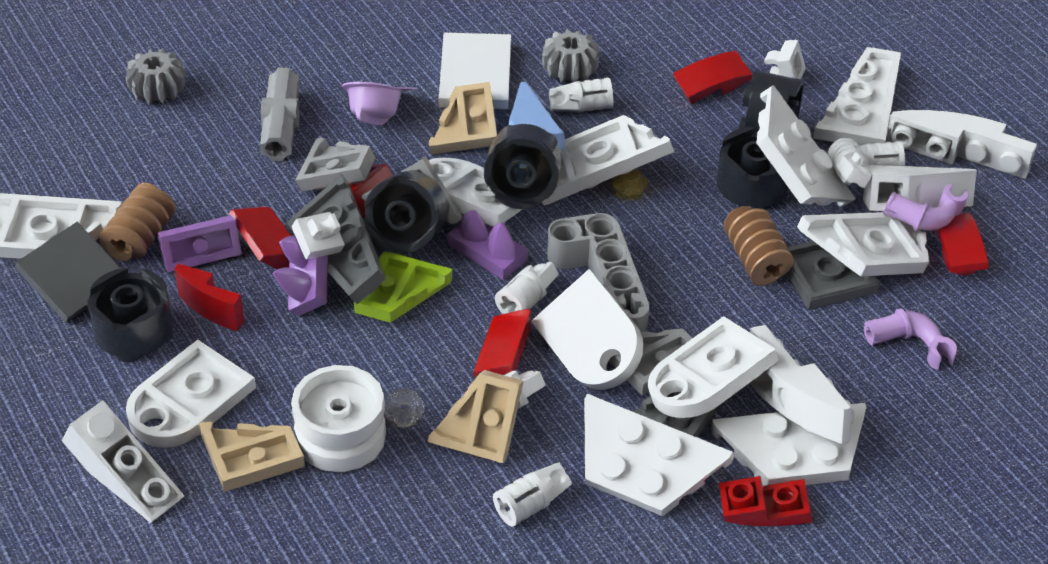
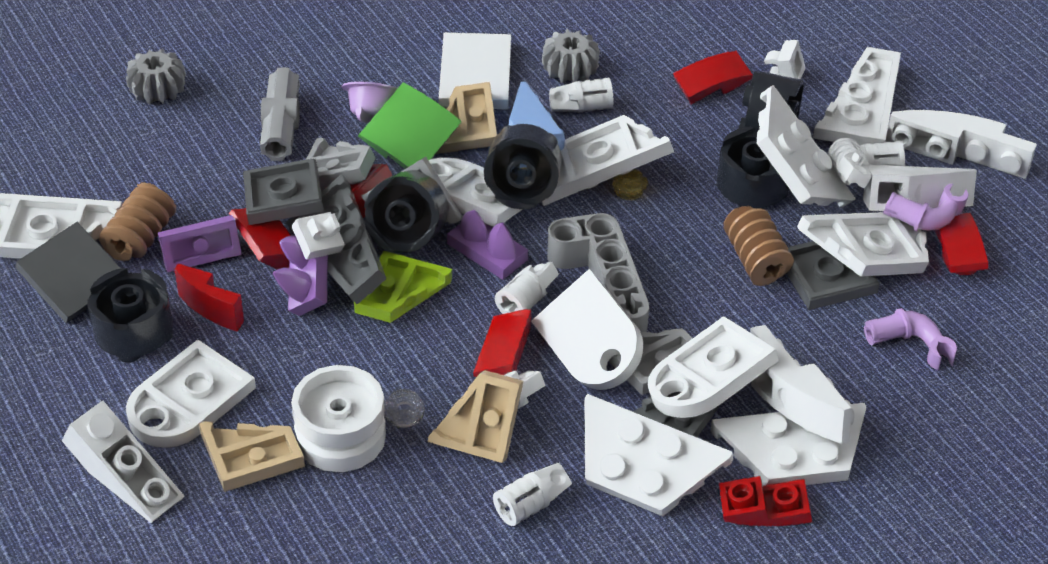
(282, 191): none -> dark grey tile
(409, 127): none -> bright green slope

